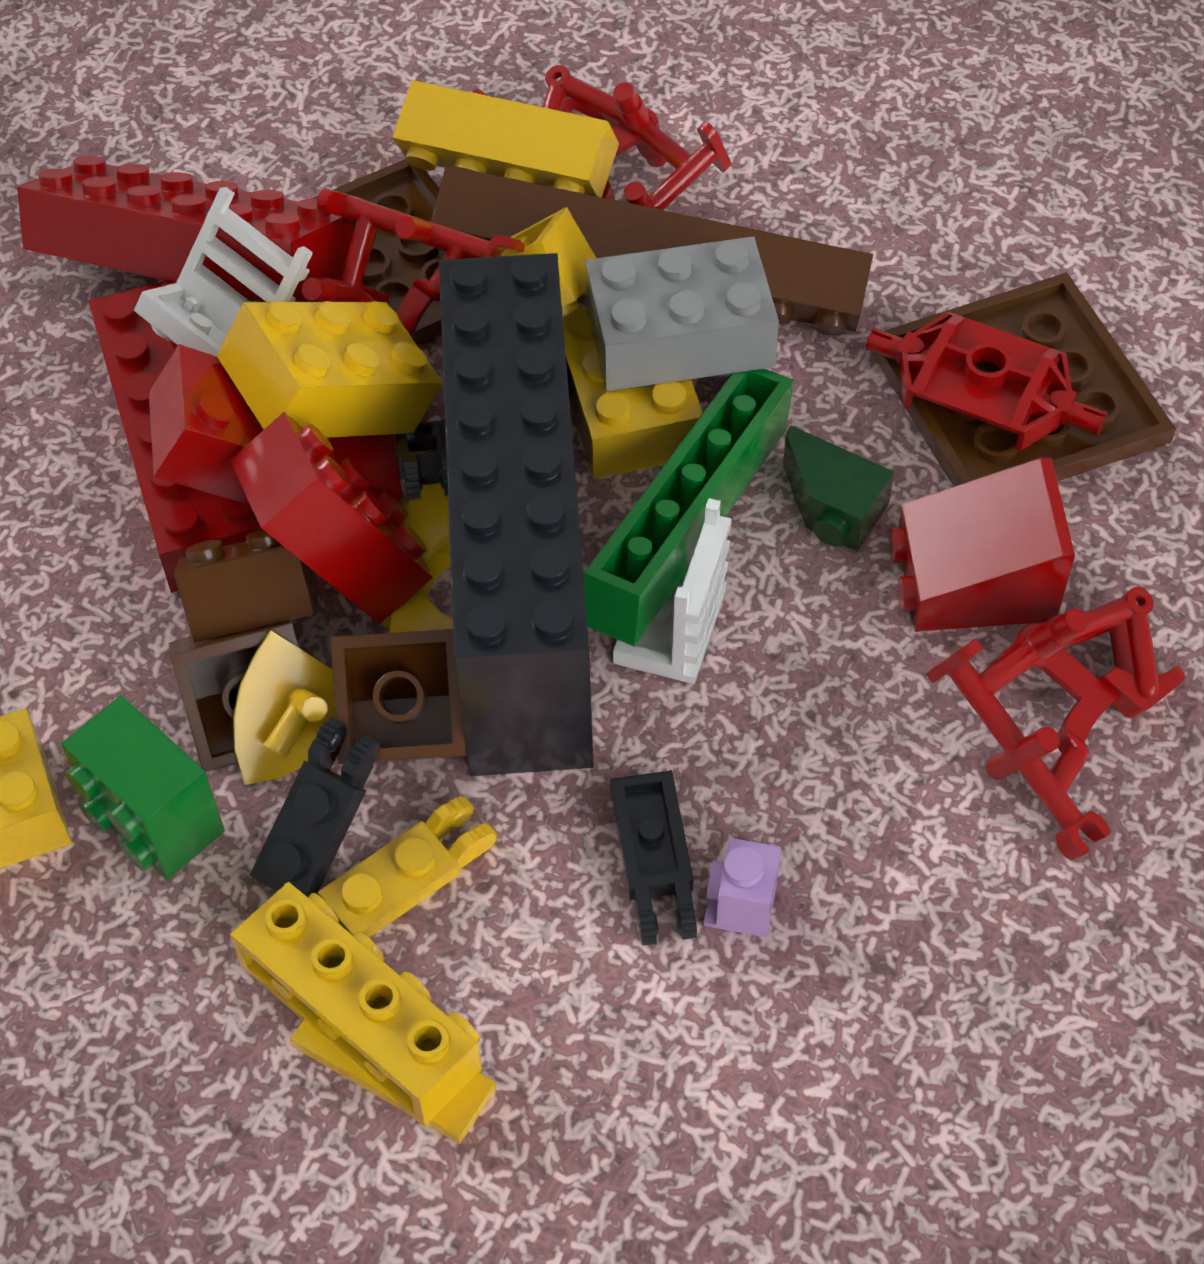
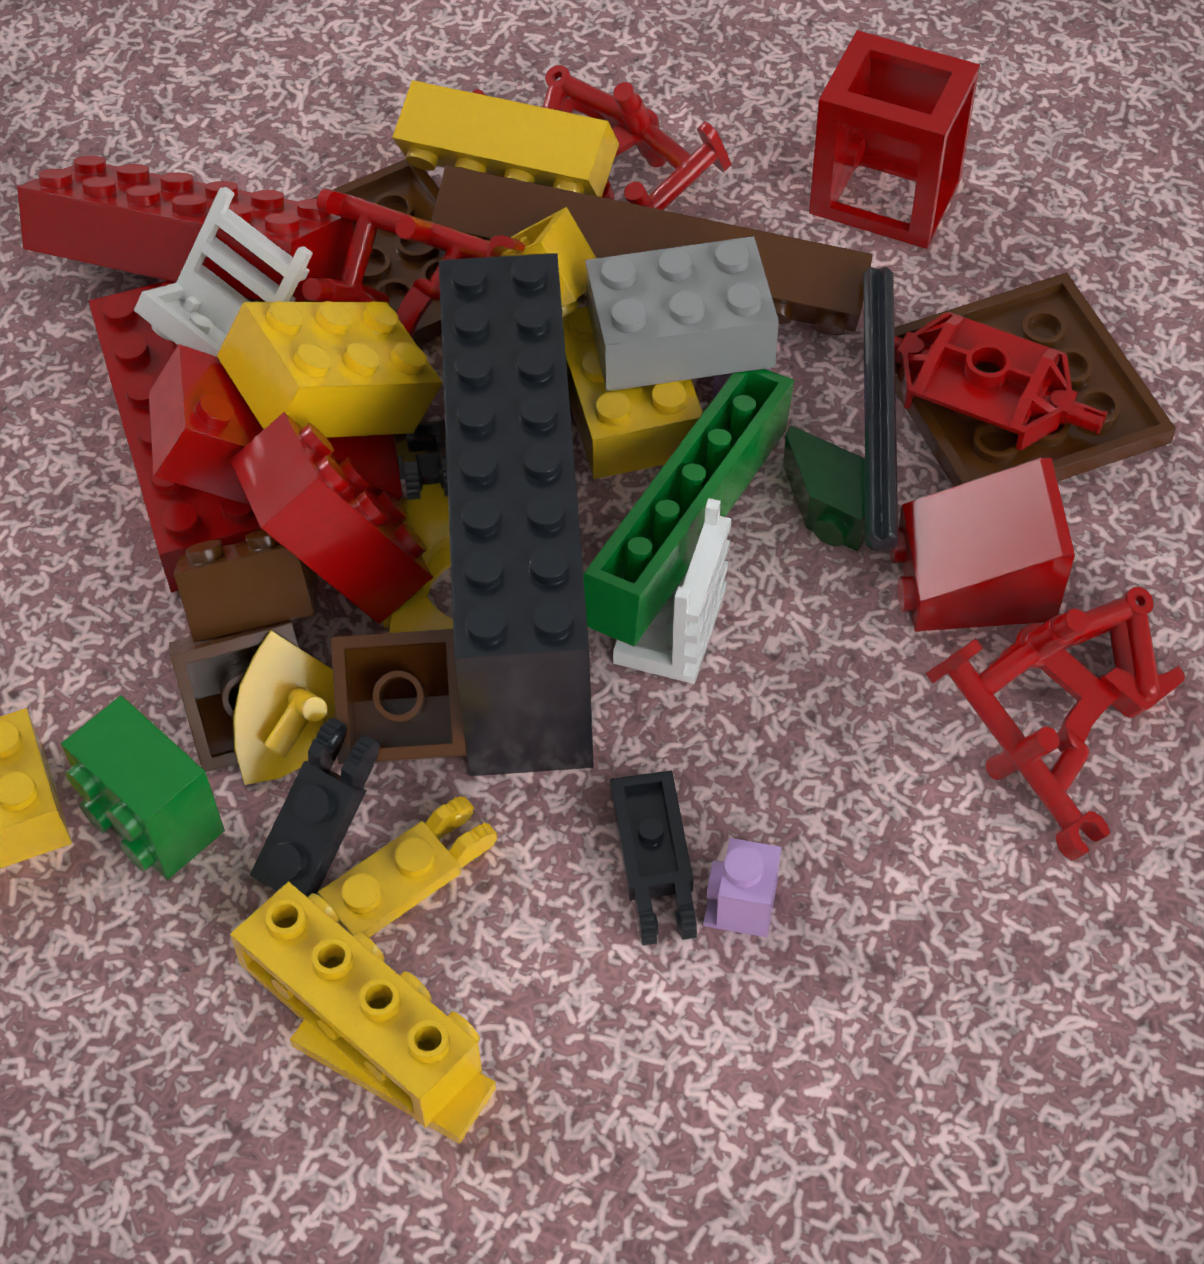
(880, 411): none -> black axle
(898, 115): none -> red piece

